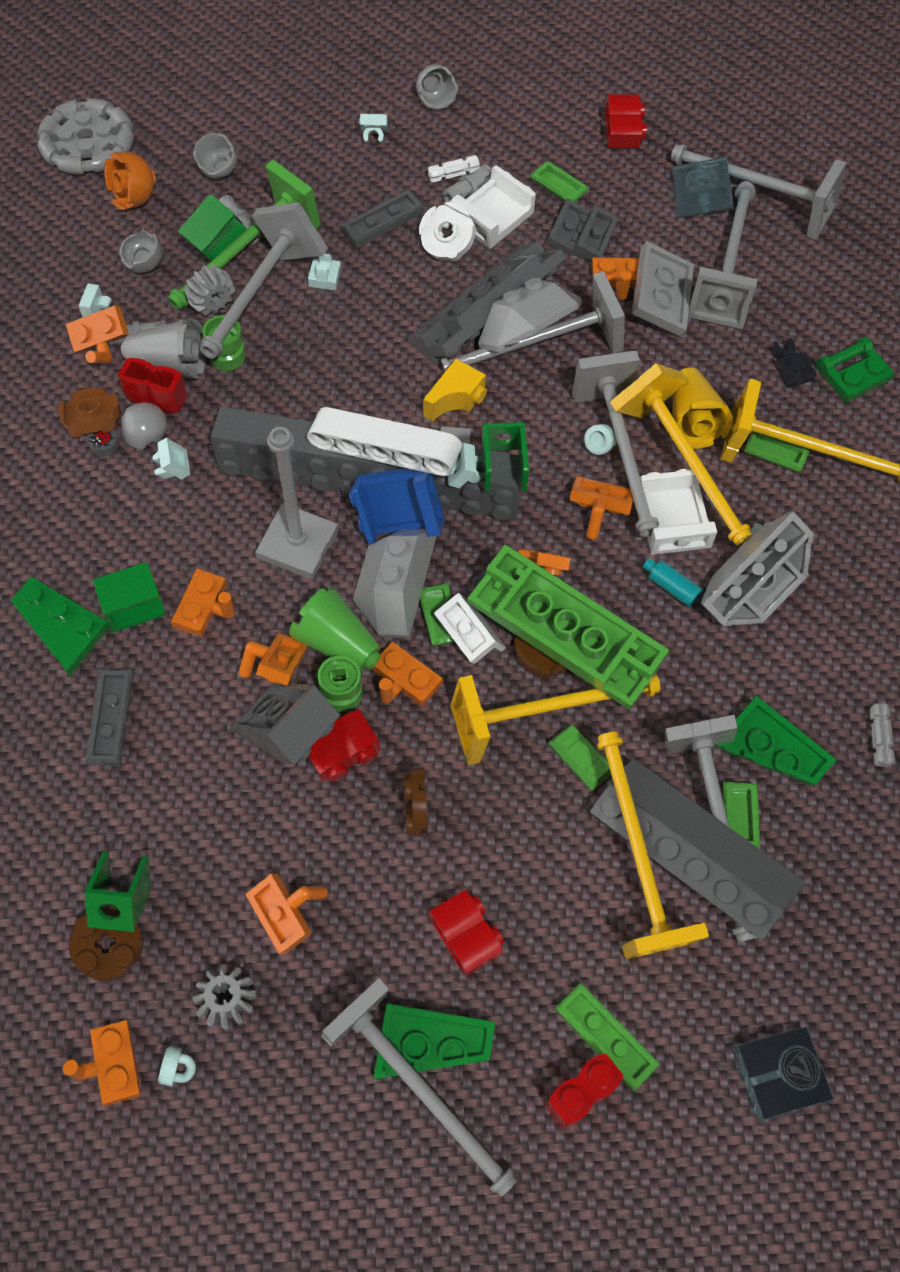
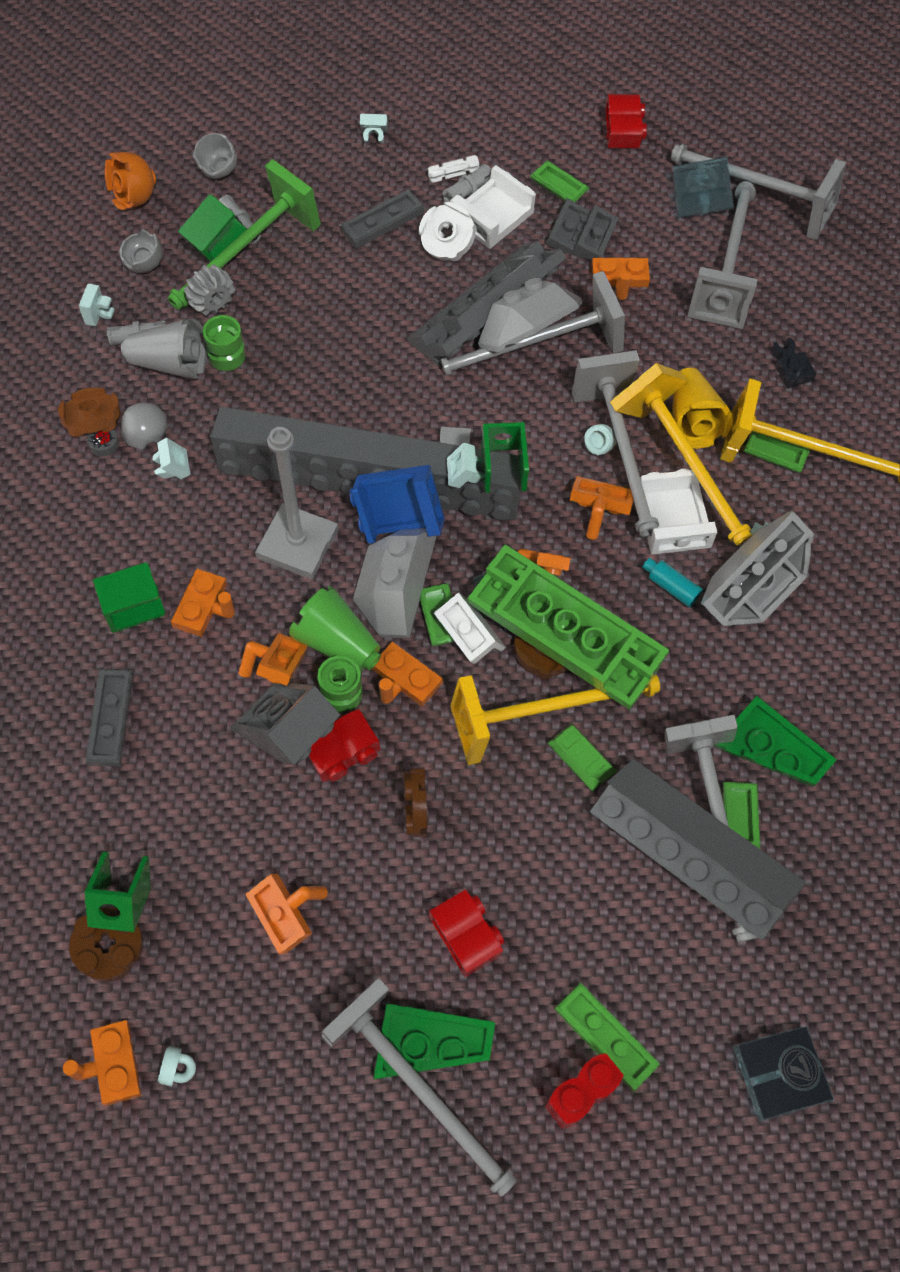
(59, 622): green wing -> none
(64, 143): light grey plate -> none
(97, 331): orange plate -> none
(153, 384): red brick -> none
(212, 1006): light grey gear -> none
(291, 237): light grey tile -> none
(324, 272): light aqua tile -> none
(385, 441): white beam -> none
(436, 86): light grey hair -> none
(456, 389): yellow arch -> none
(662, 934): yellow tile -> none
(663, 288): light grey plate -> none
(859, 377): green plate -> none
(882, 735): light grey axle -> none

